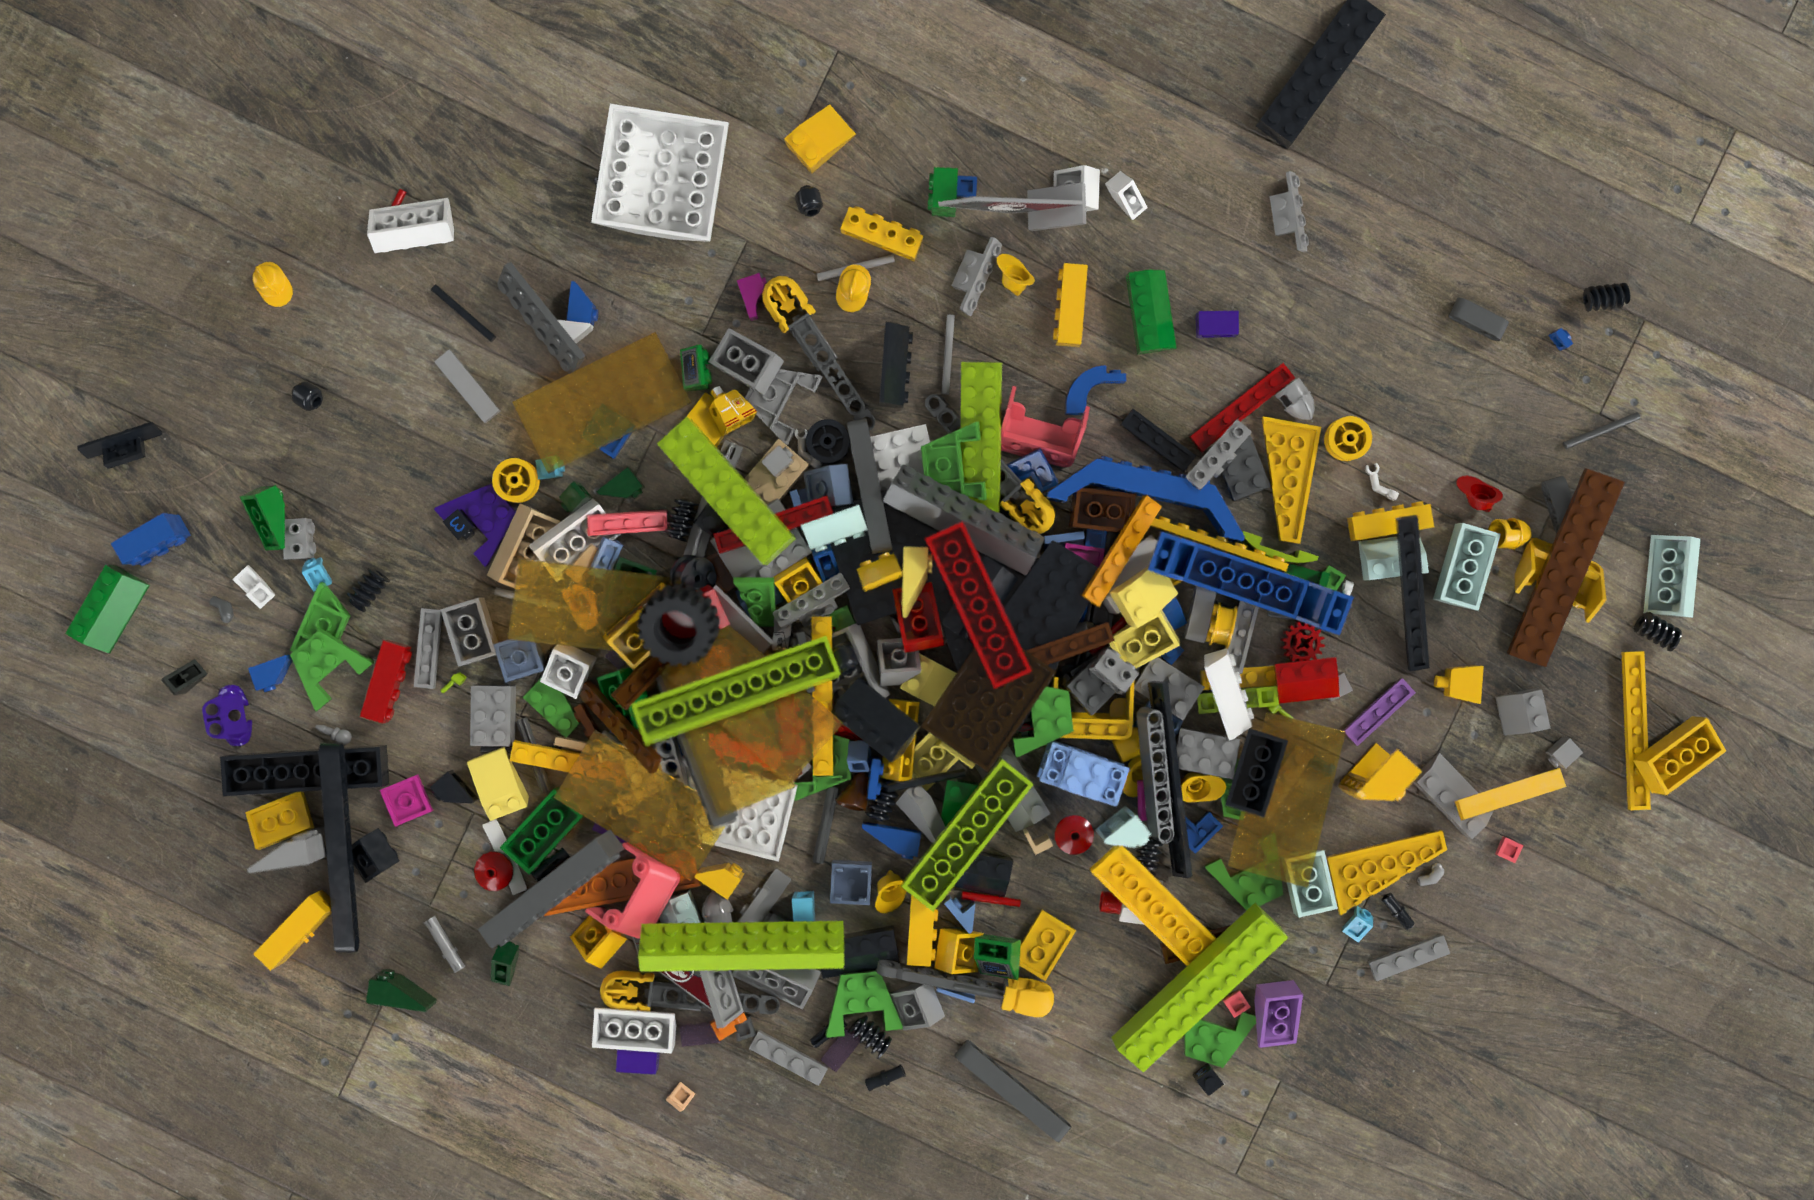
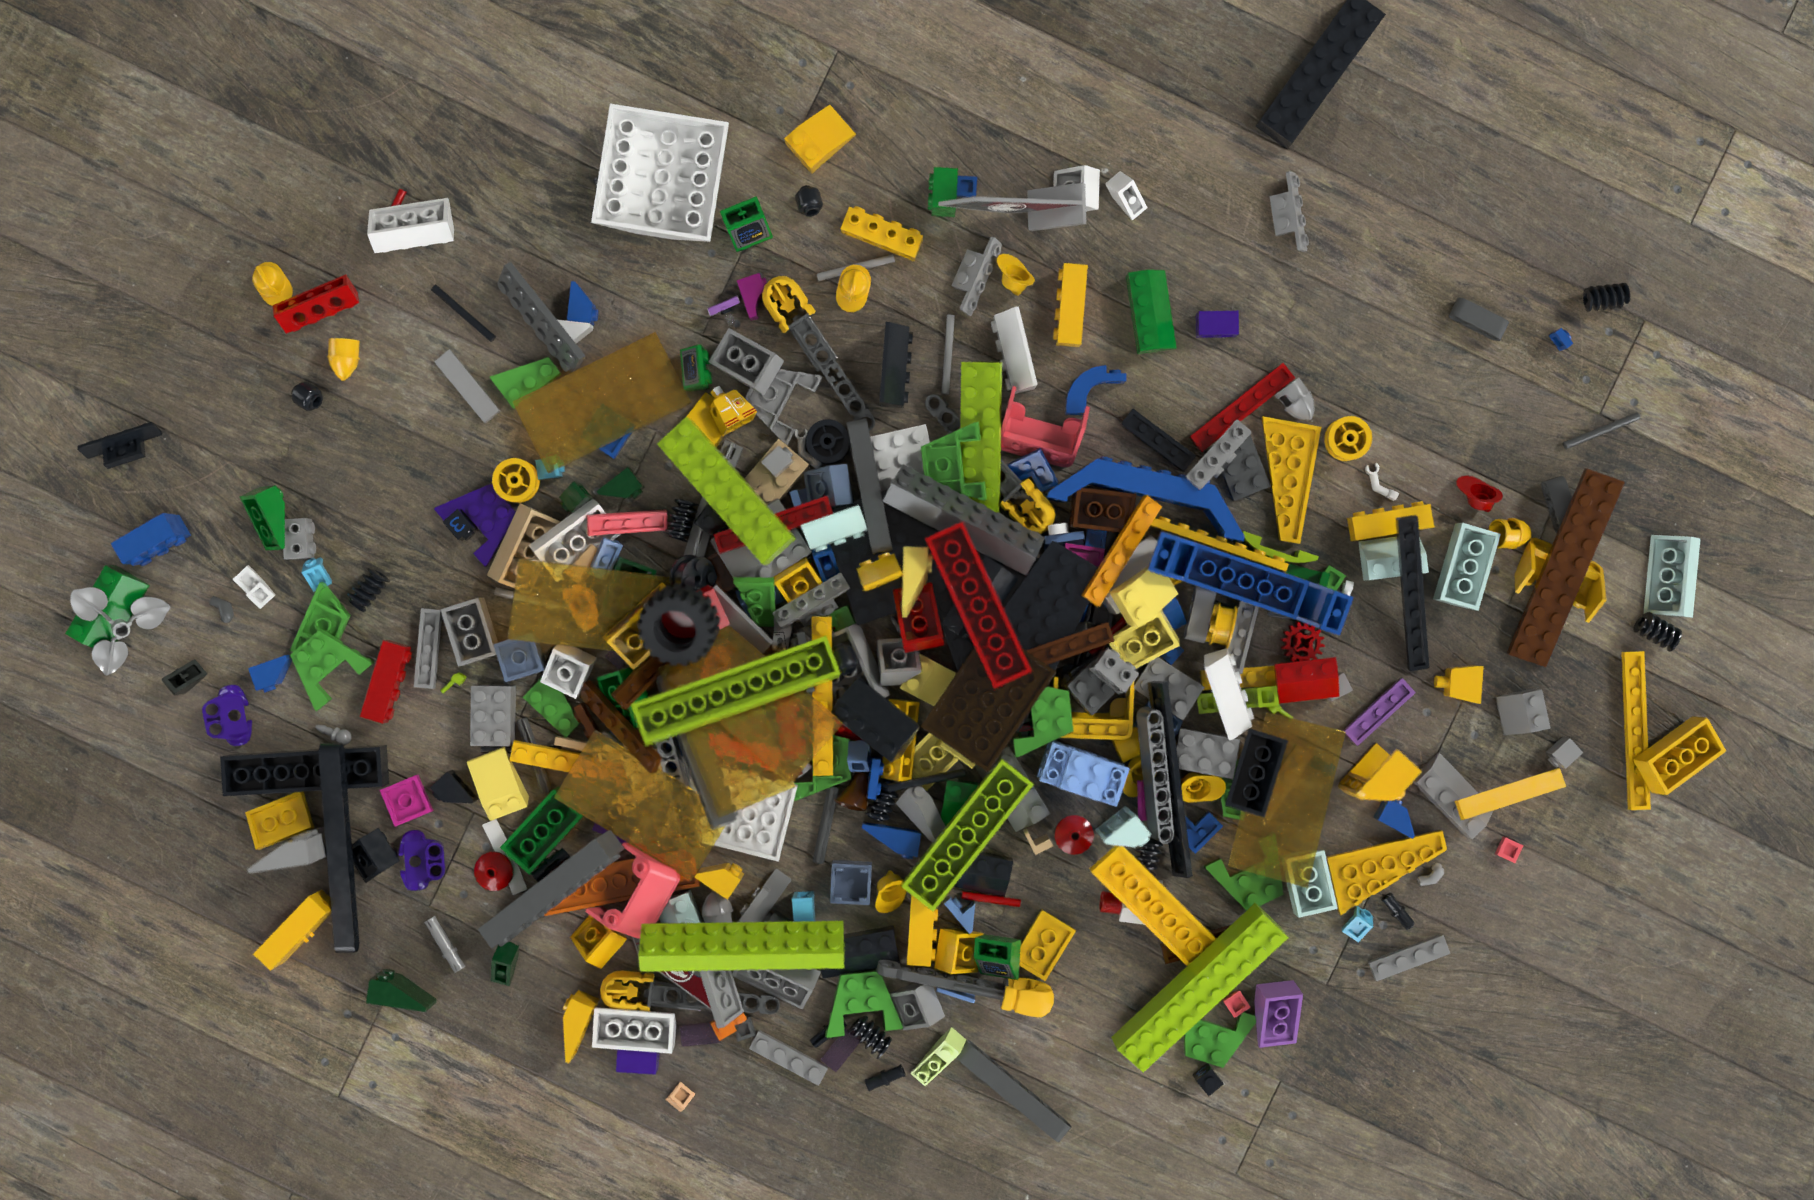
(110, 654): none -> light grey plant
(321, 295): none -> red brick
(343, 356): none -> yellow helmet
(416, 844): none -> dark purple piece
(525, 379): none -> bright green wing
(576, 1019): none -> yellow slope
(725, 307): none -> medium lavender piece
(746, 224): none -> green slope
(939, 1056): none -> yellowish green slope
(1014, 350): none -> white slope
(1056, 529): none -> white beam
(1395, 816): none -> blue slope

